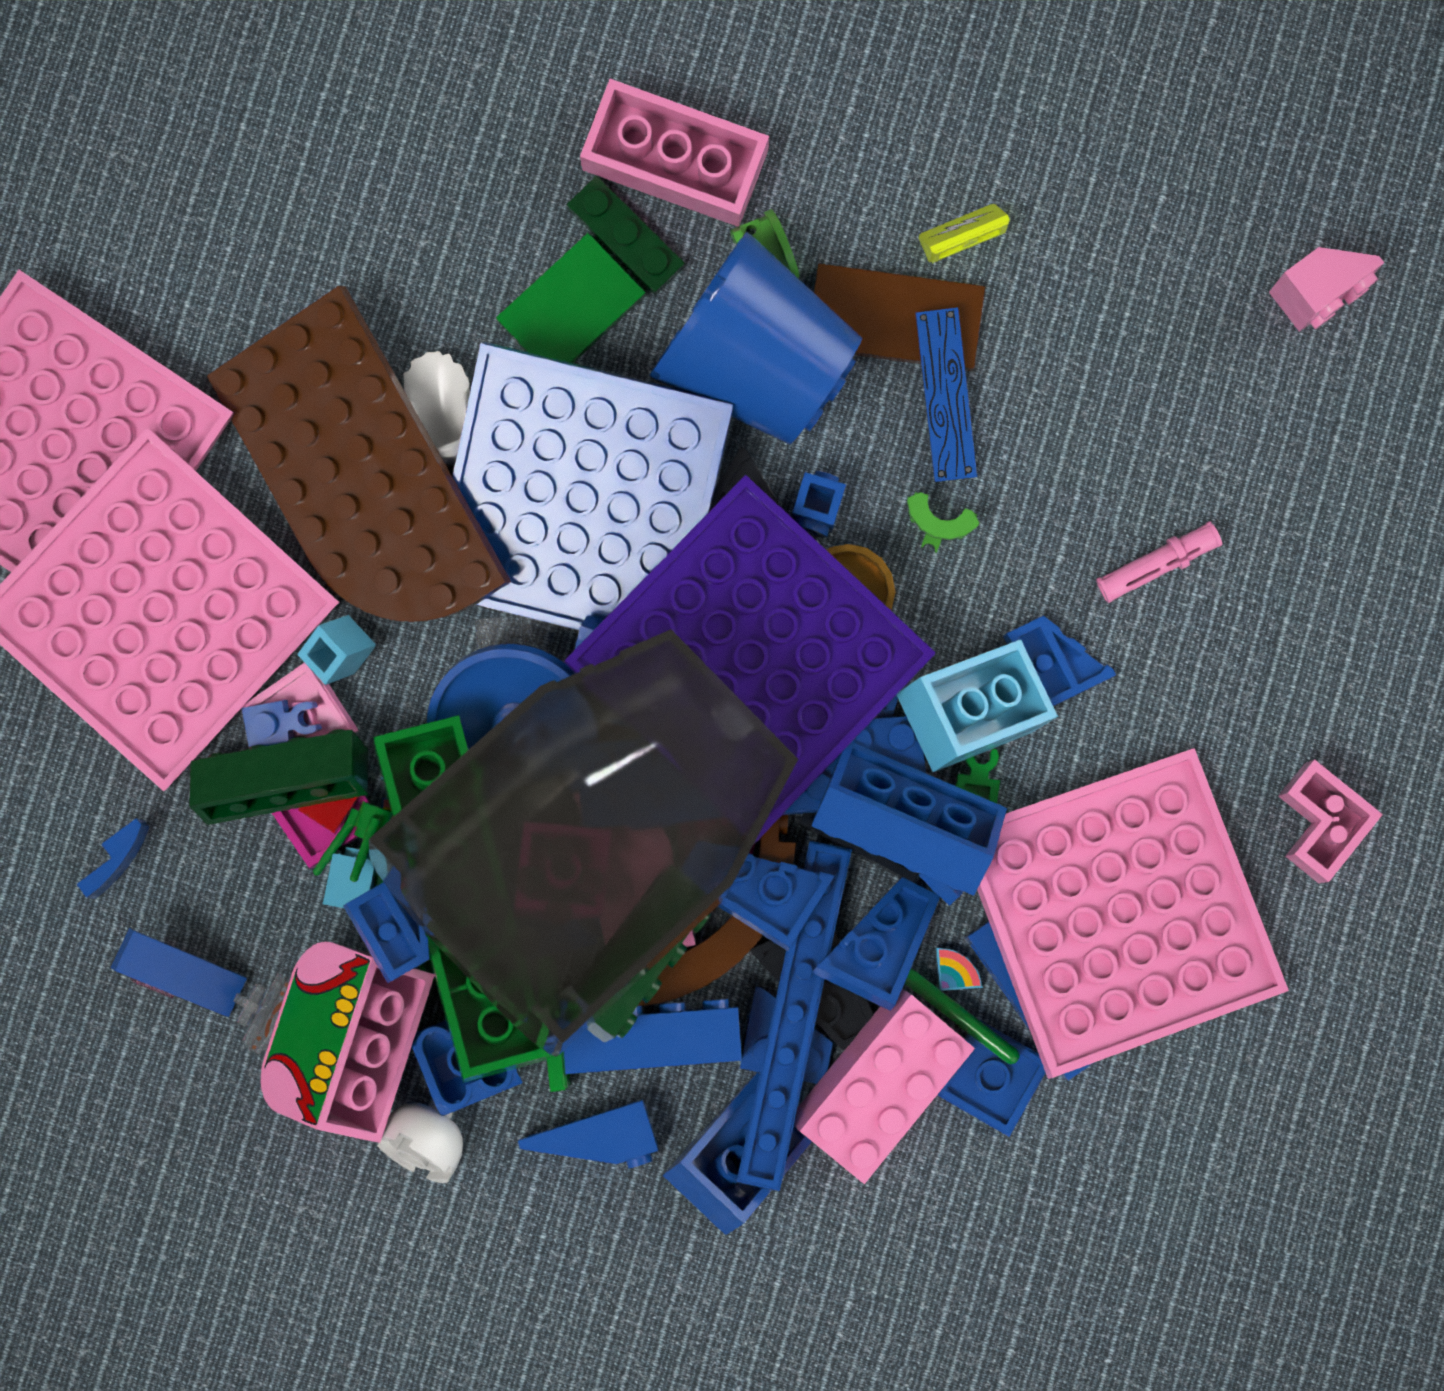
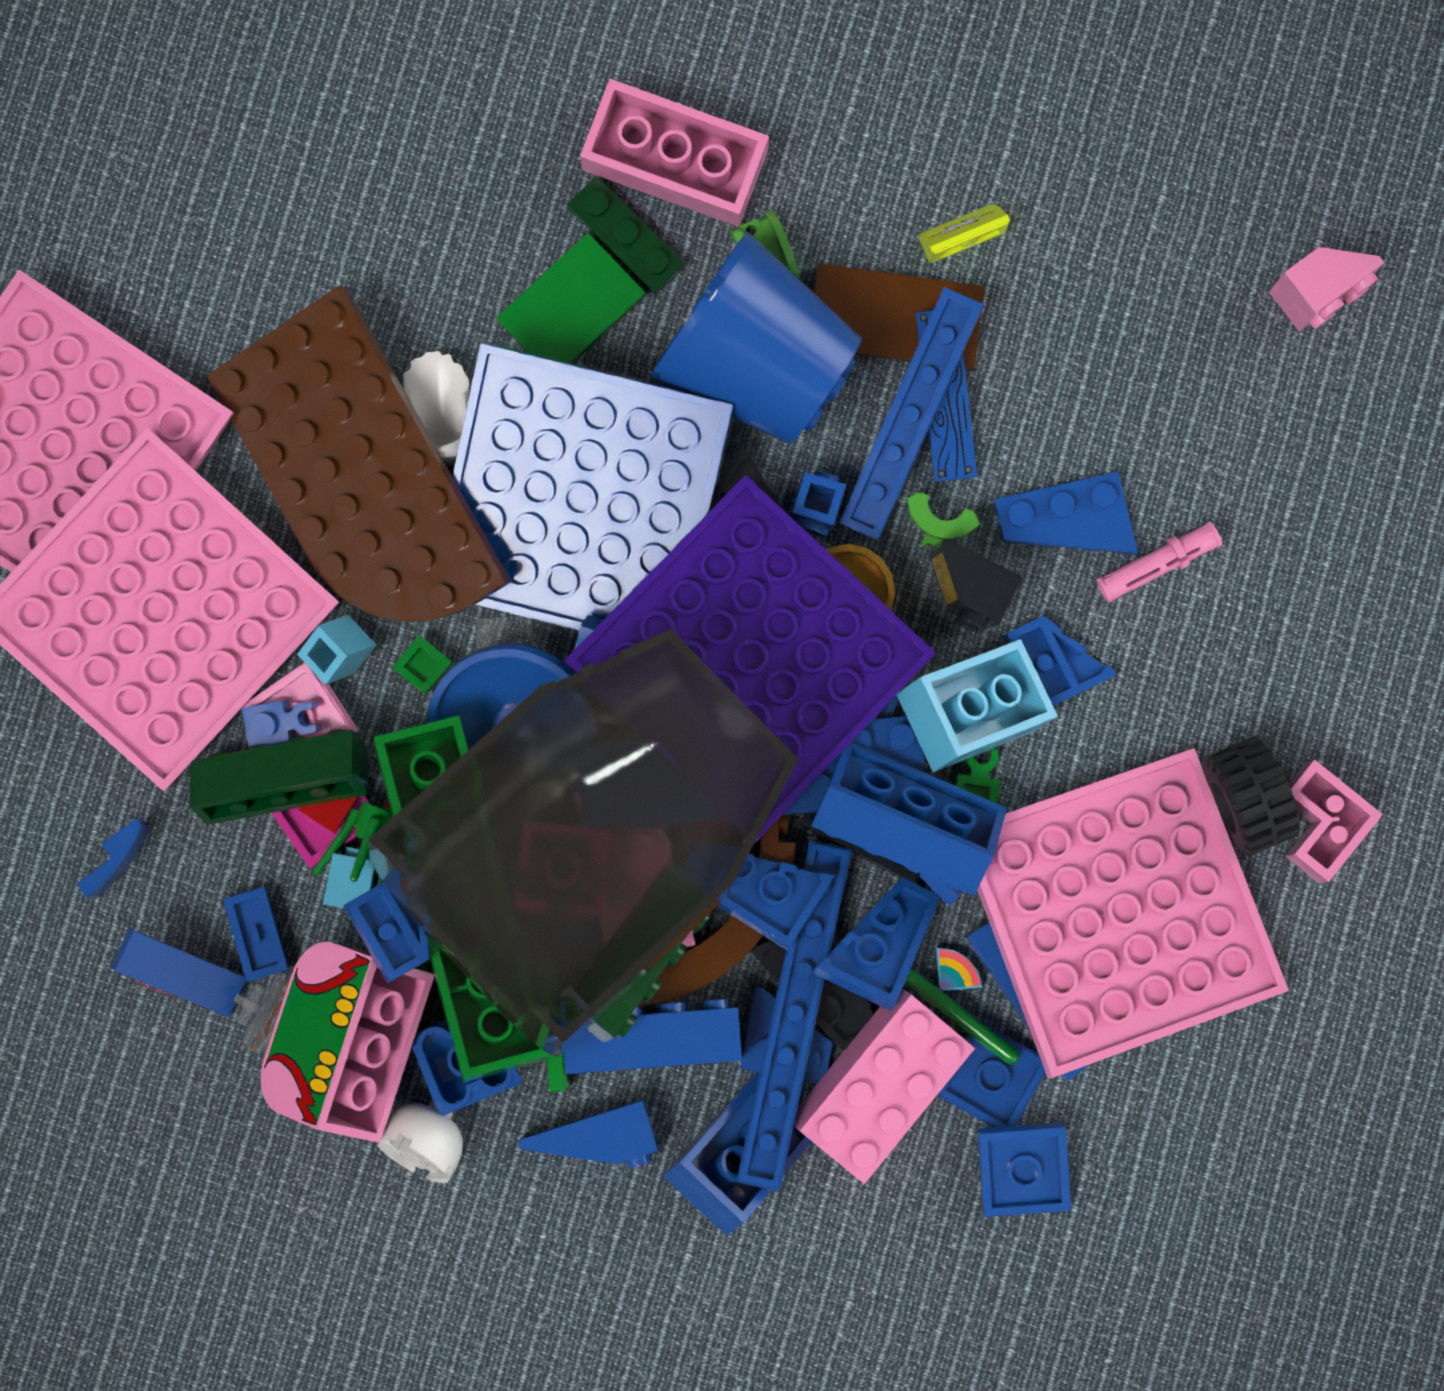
(256, 934): none -> blue plate
(422, 665): none -> green plate
(911, 413): none -> blue plate
(972, 585): none -> black slope
(1024, 1169): none -> blue plate
(1075, 514): none -> blue wing
(1252, 796): none -> black tyre

